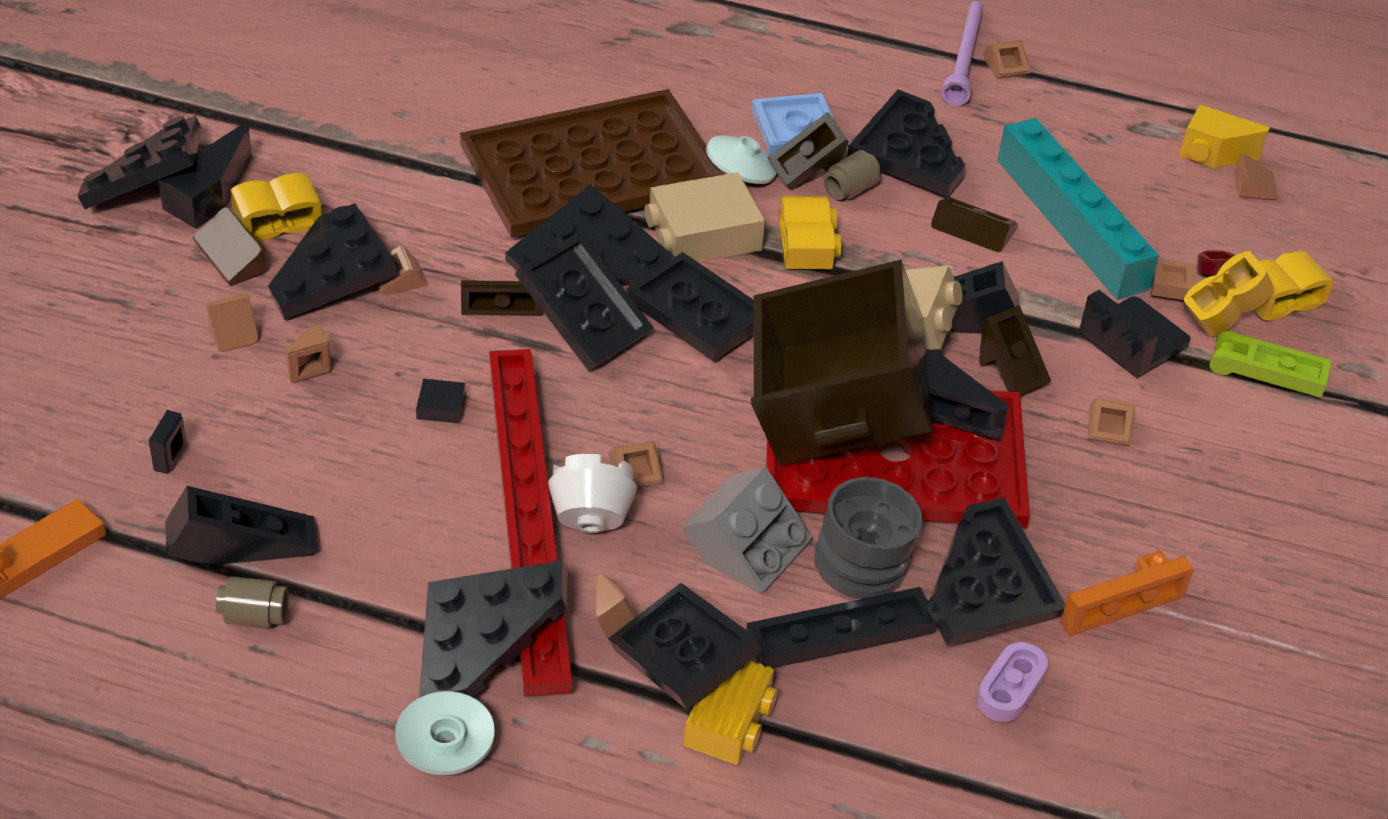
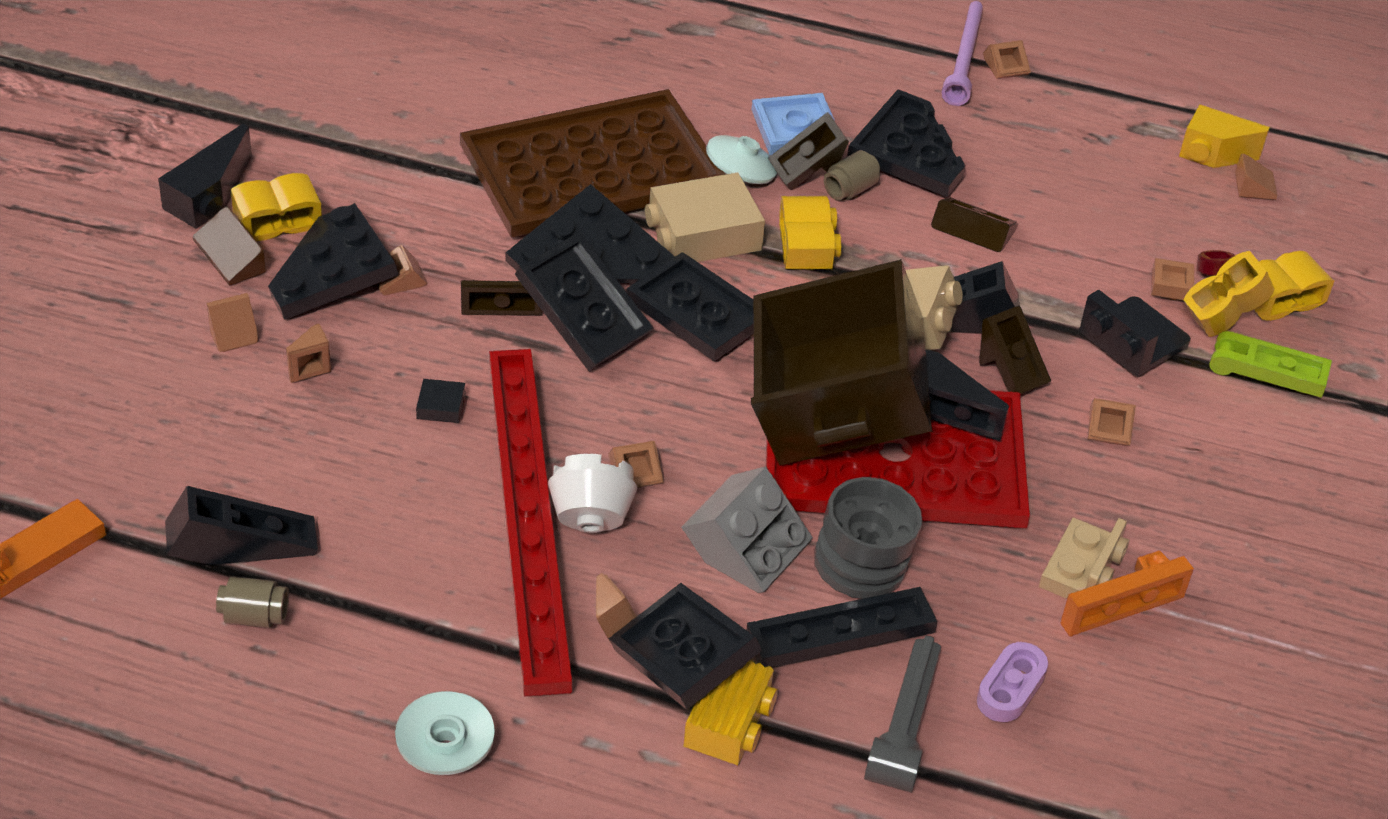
(145, 162): black plate -> none
(167, 442): black tile -> none
(485, 622): black plate -> none
(896, 753): none -> dark grey axle
(991, 578): black plate -> none
(1077, 209): teal brick -> none
(1084, 557): none -> tan bracket

